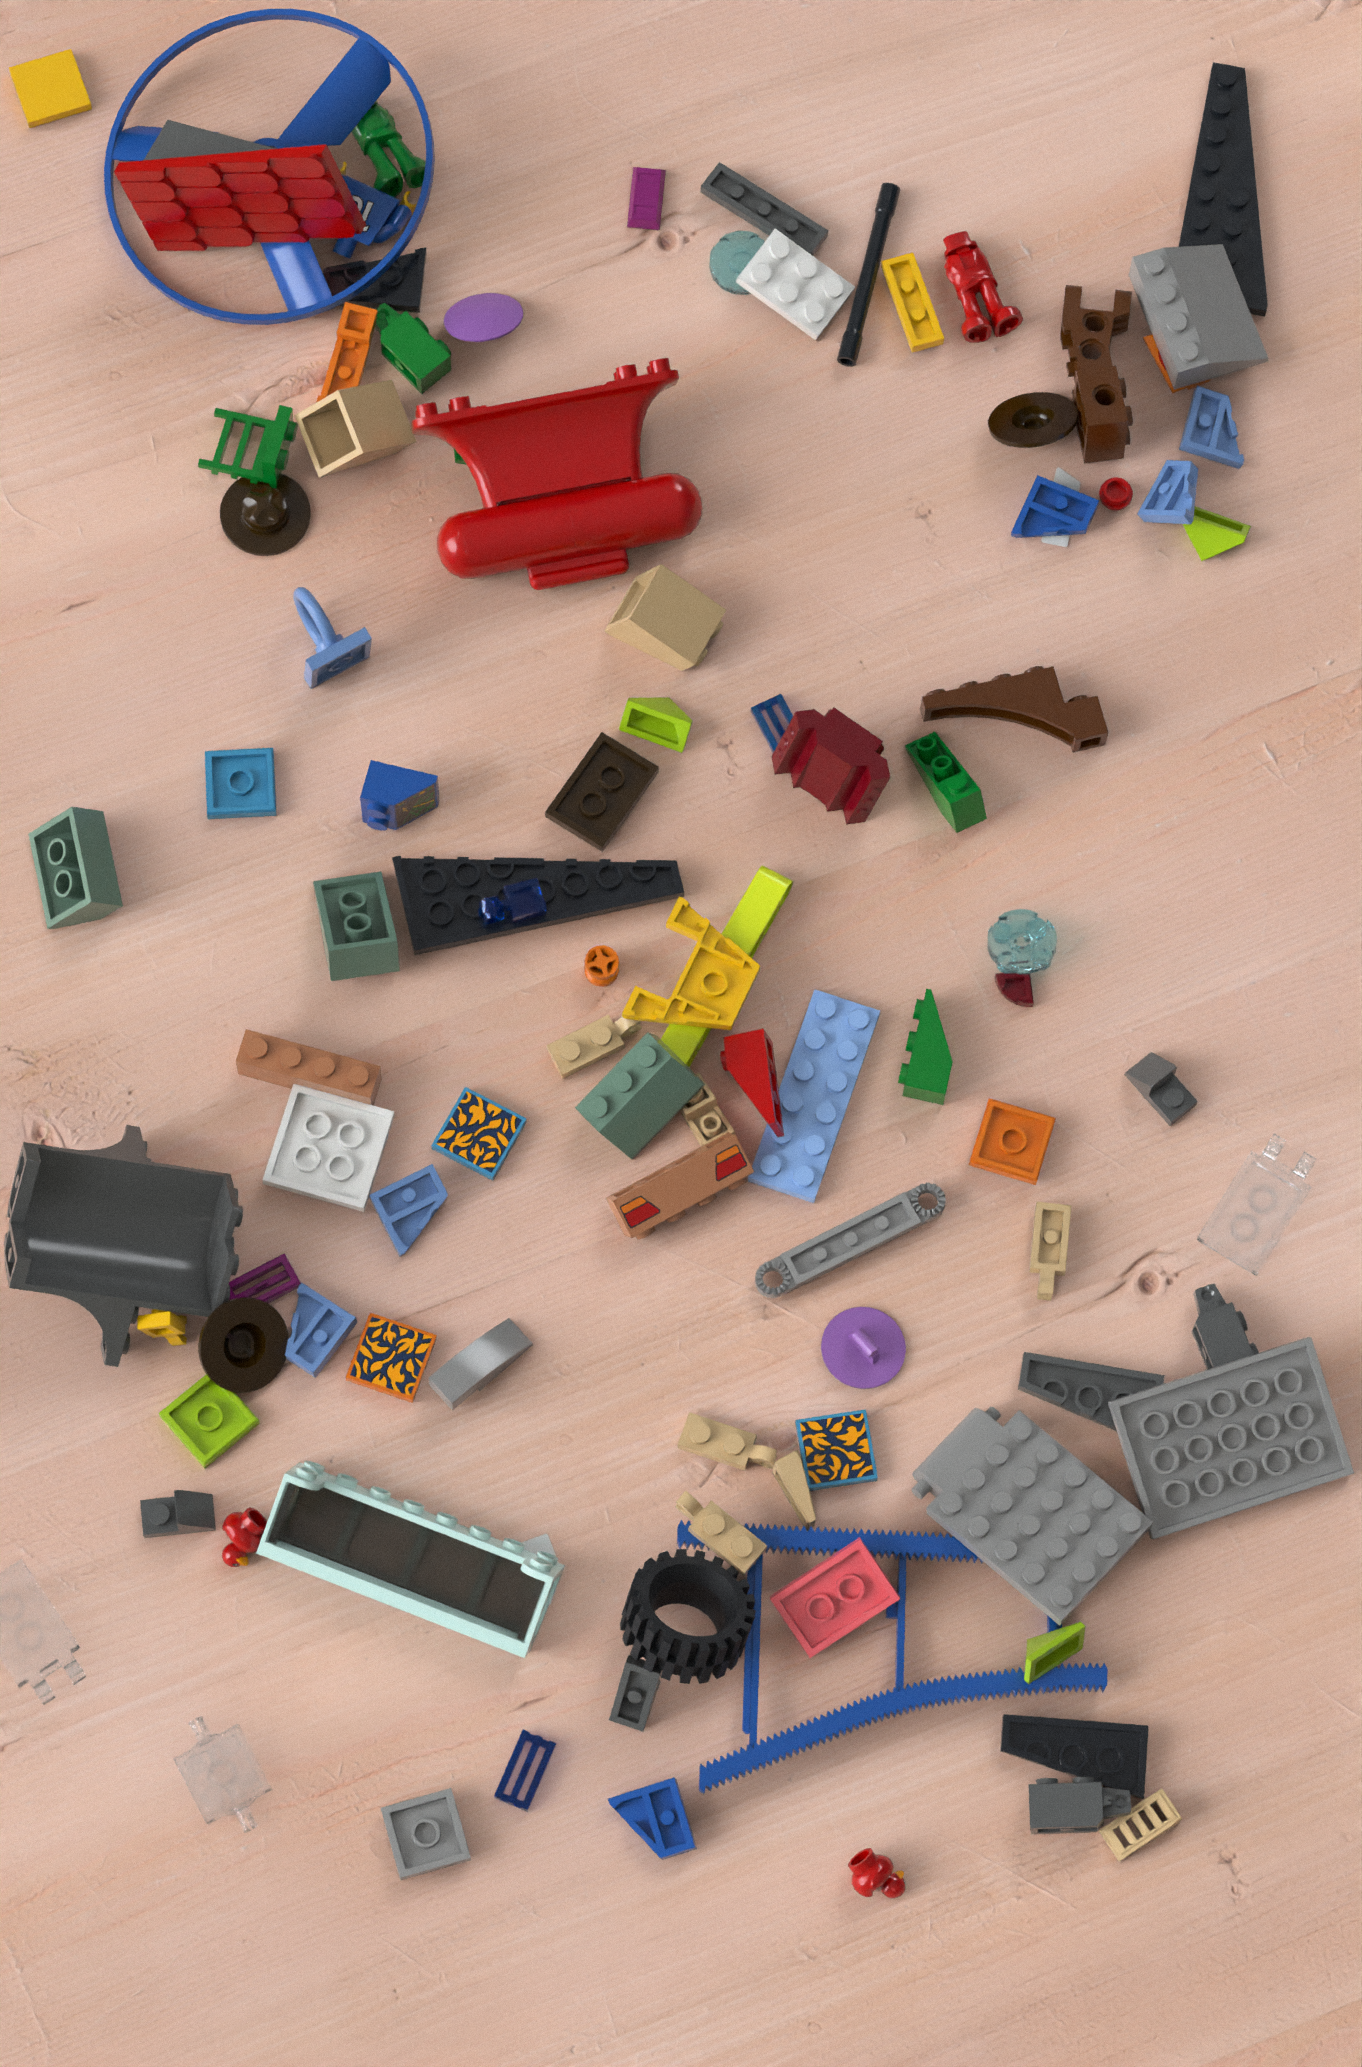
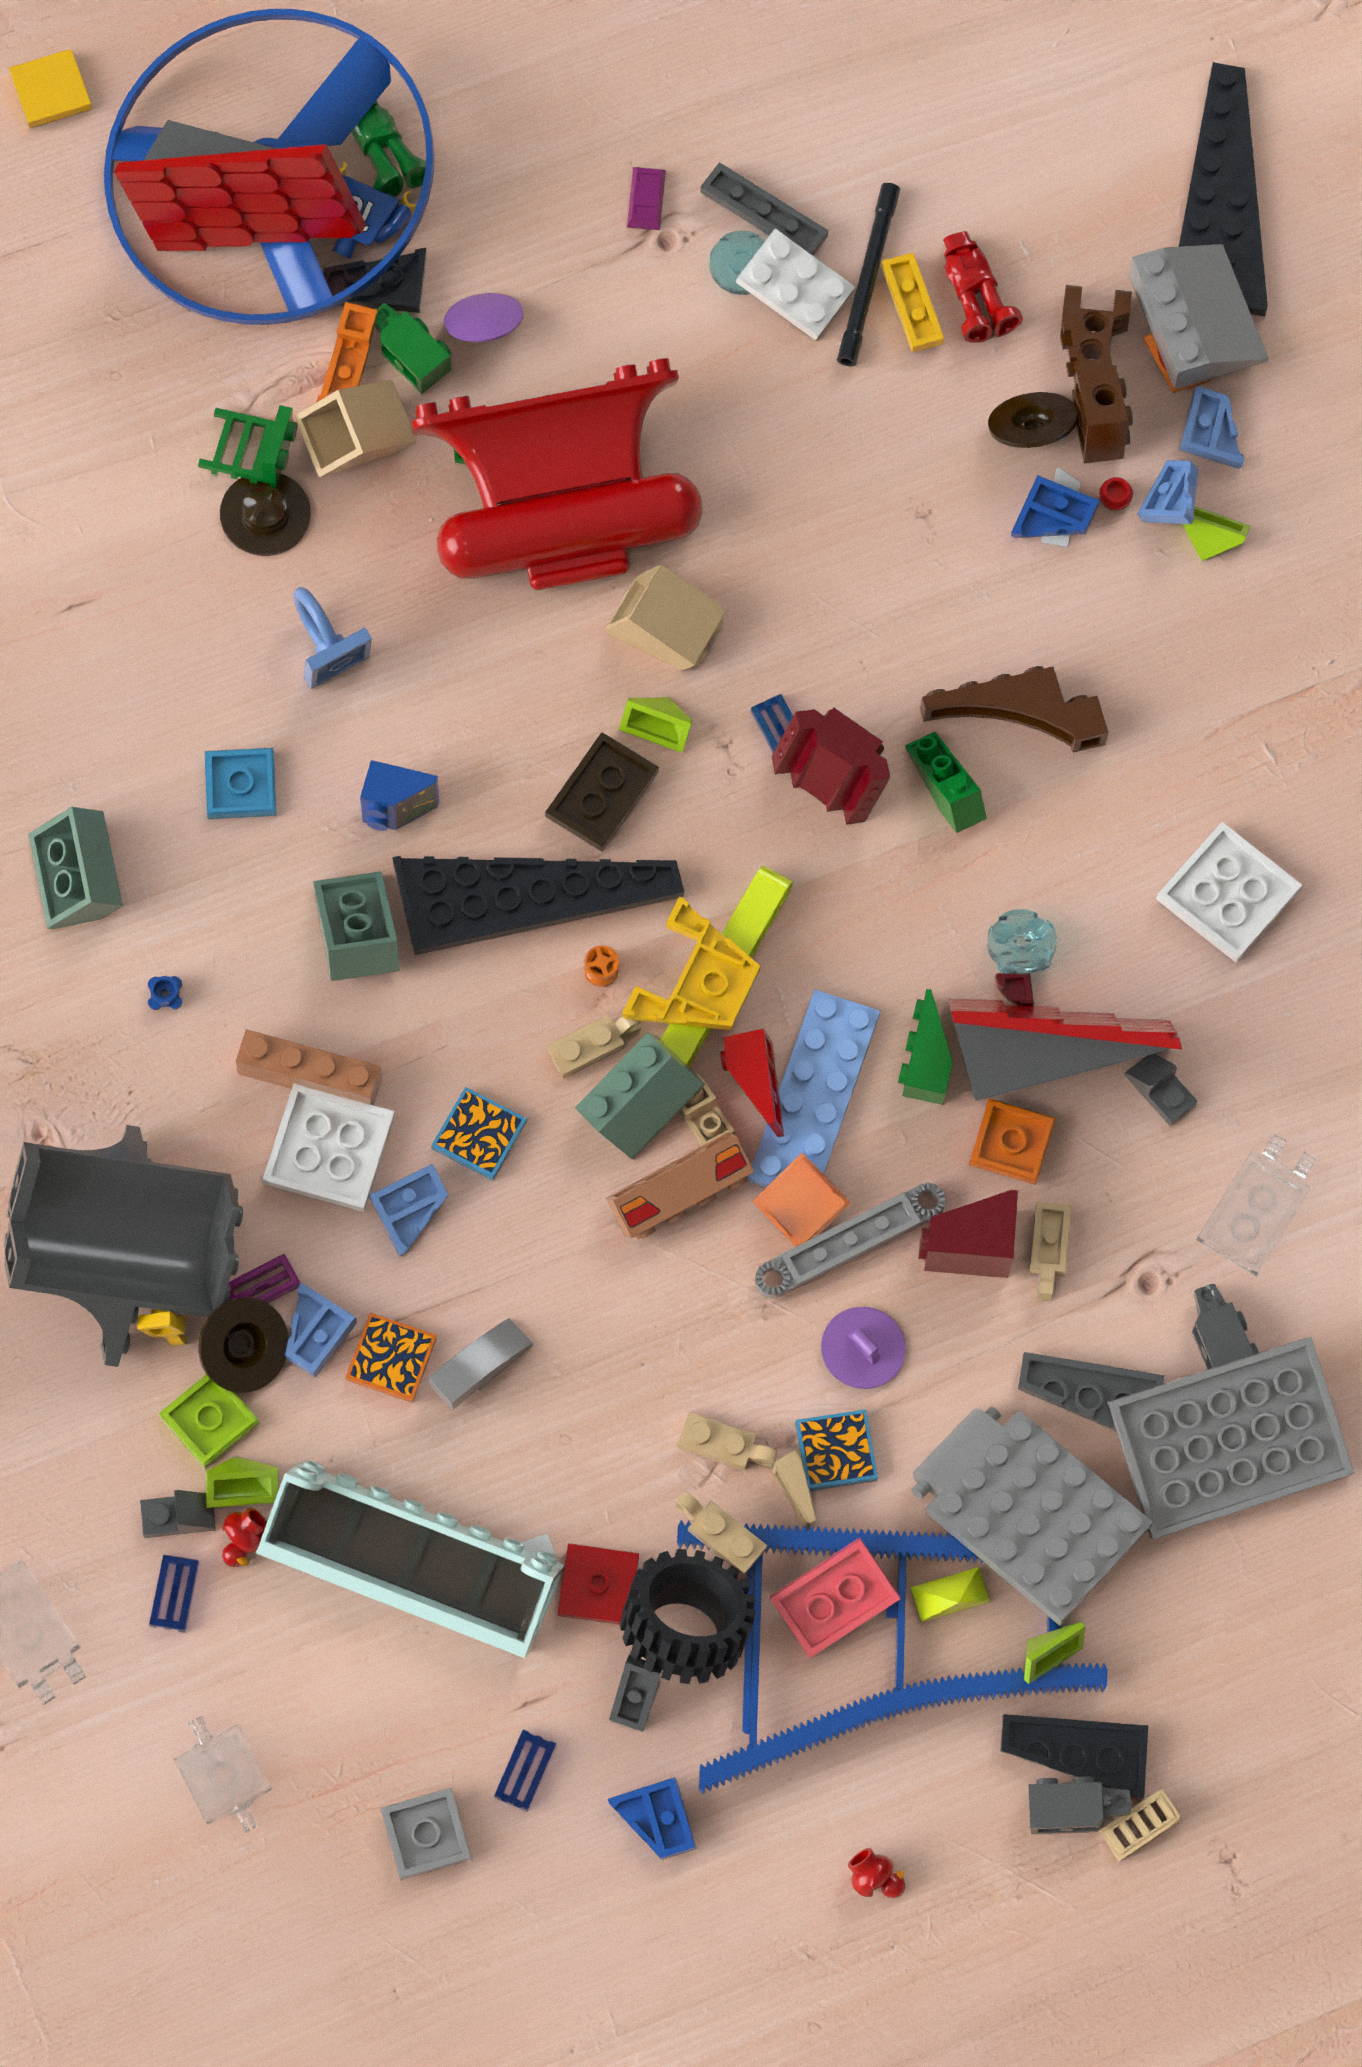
(160, 984): none -> blue plate
(168, 1623): none -> clear blue tile
(241, 1483): none -> lime slope
(522, 900): clear blue plate -> none
(596, 1583): none -> red plate
(801, 1201): none -> orange piece
(950, 1594): none -> neon yellow slope
(972, 1238): none -> dark red slope
(1037, 1044): none -> piece
(1229, 892): none -> white plate

